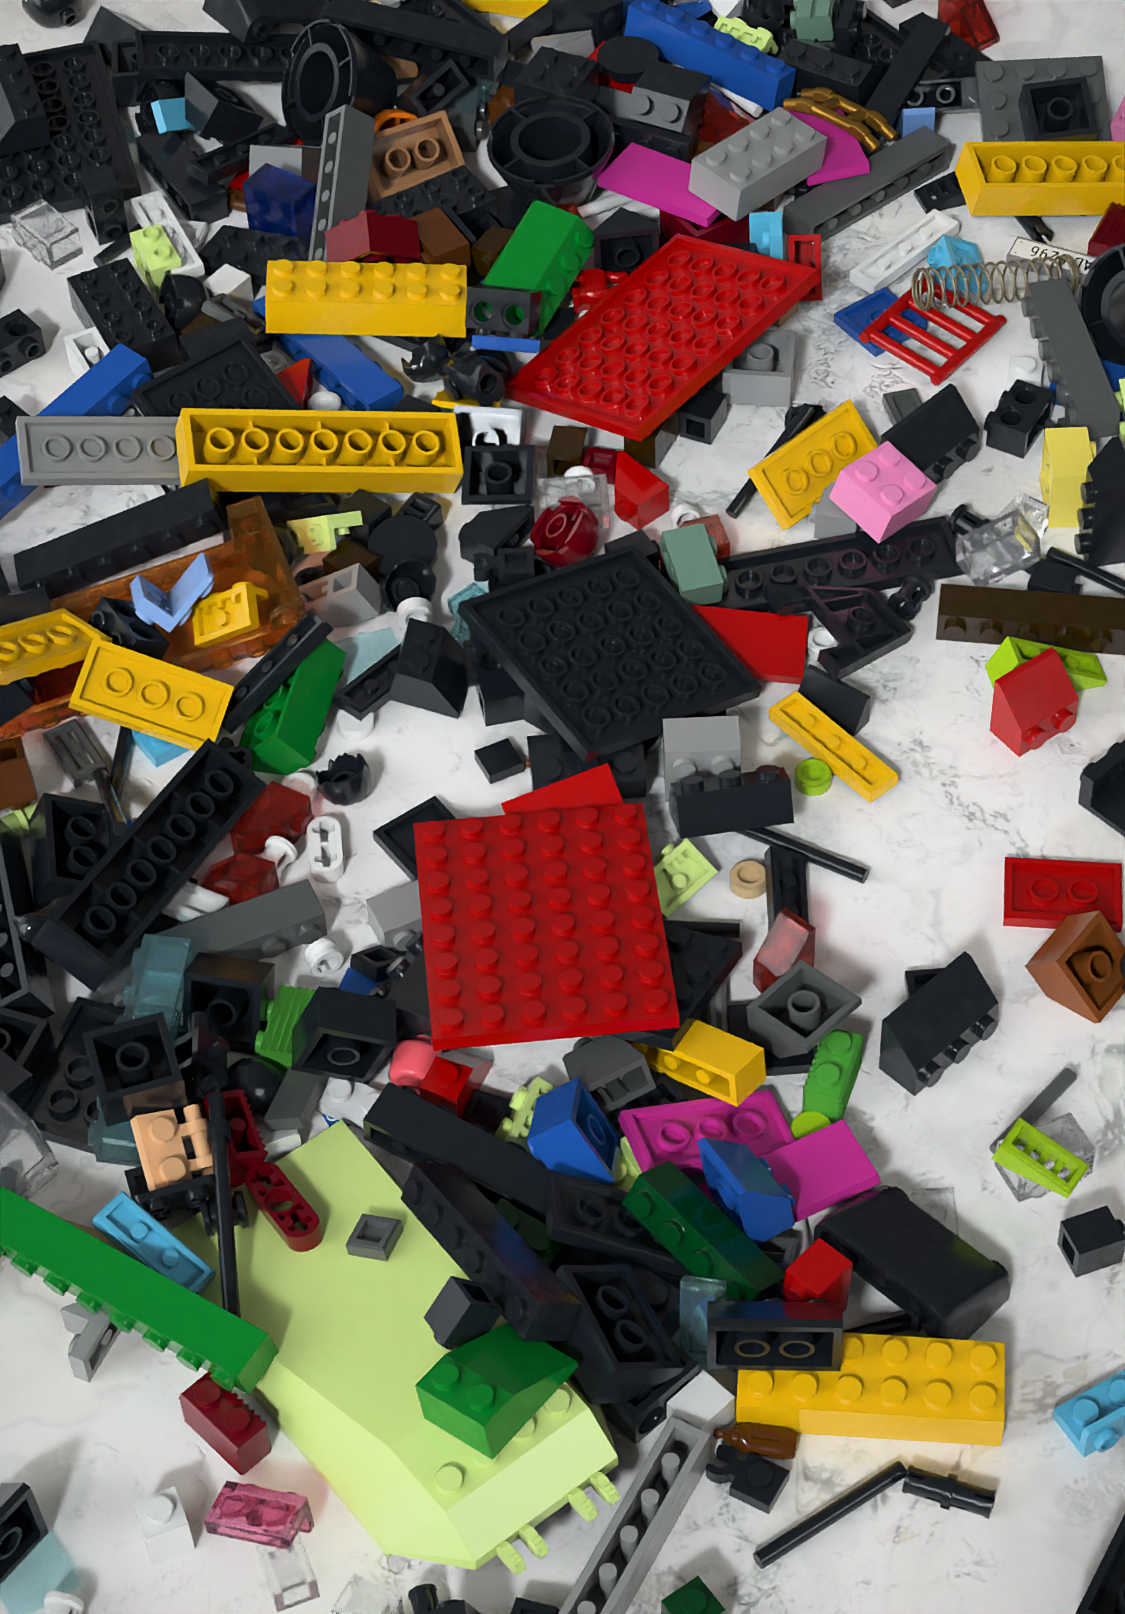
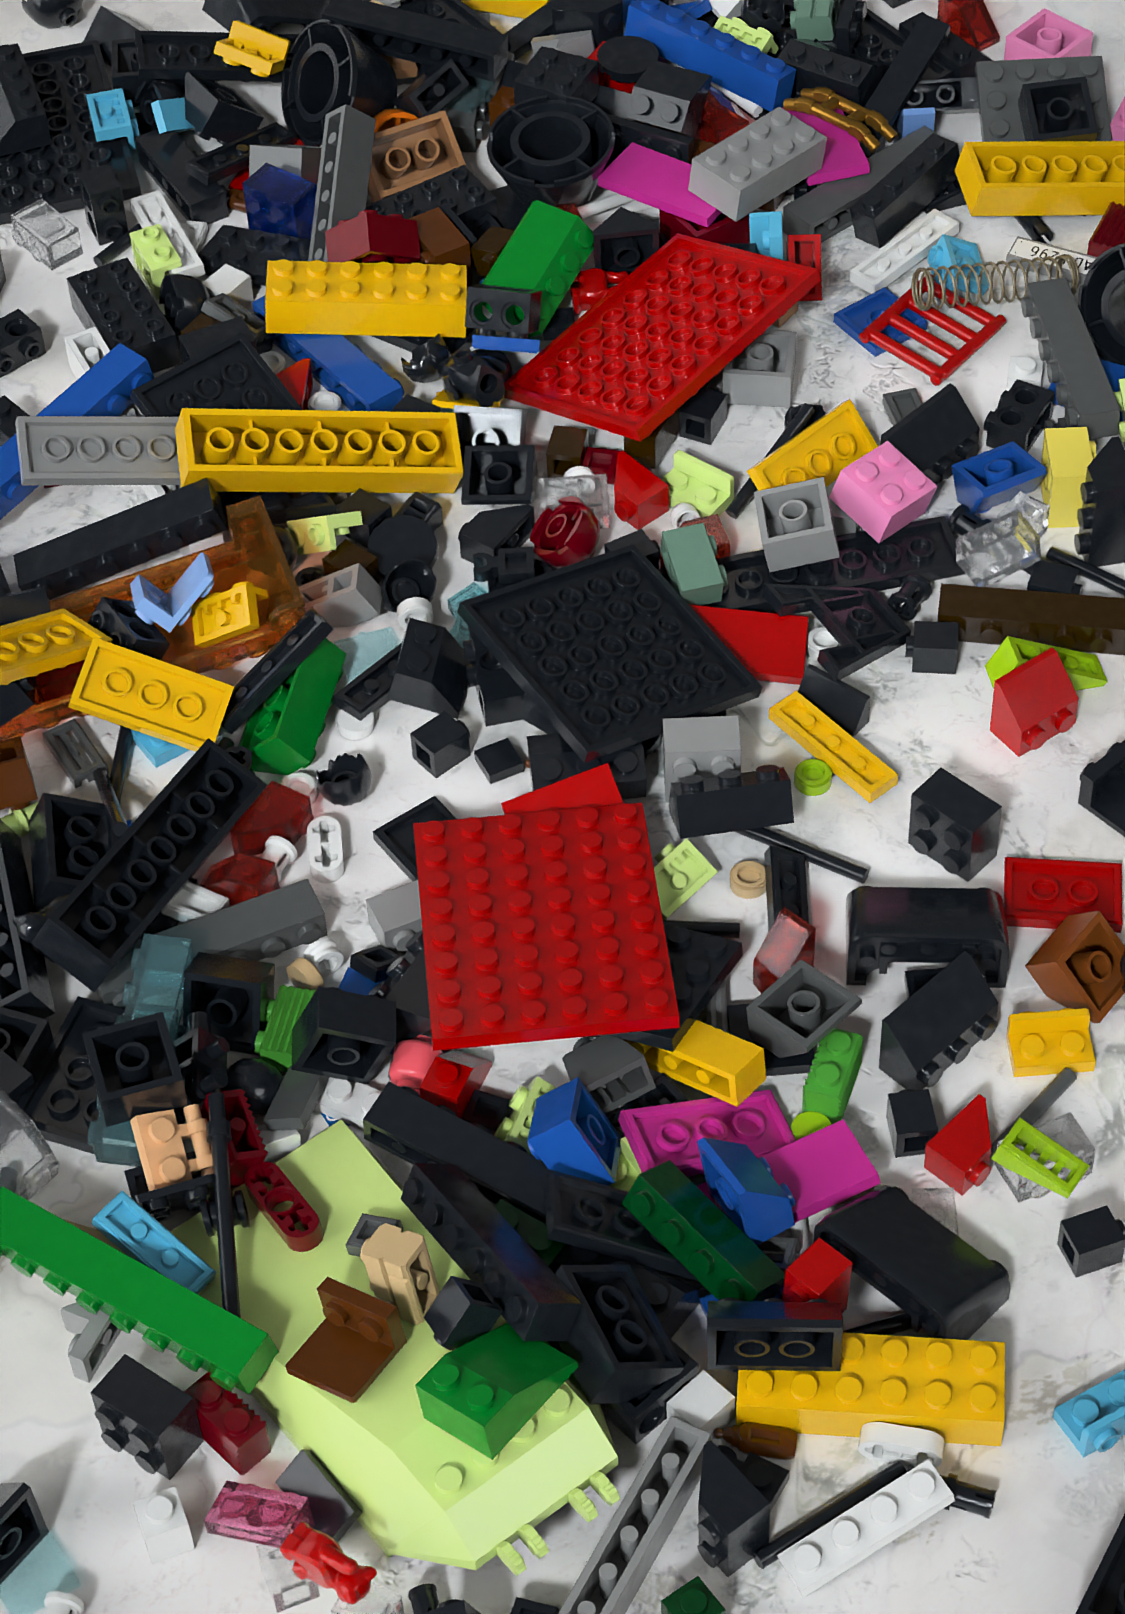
(112, 116): none -> medium azure bracket
(146, 1417): none -> black brick
(253, 48): none -> yellow bracket
(304, 974): none -> tan tile
(323, 1562): none -> red animal
(329, 1504): none -> black tile
(350, 1344): none -> reddish brown bracket
(400, 1271): none -> tan brick
(440, 744): none -> black brick
(694, 1299): clear light blue tile -> none
(699, 484): none -> yellowish green bracket
(730, 1514): none -> black slope
(796, 524): none -> light grey brick
(865, 1528): none -> white plate
(900, 1443): none -> white beam
(905, 190): none -> black brick
(910, 1121): none -> black brick
(925, 928): none -> black windscreen
(933, 647): none -> black brick
(954, 824): none -> black brick
(962, 1148): none -> red slope
(996, 477): none -> blue slope
(1048, 37): none -> bright pink brick
(1050, 1042): none -> yellow bracket

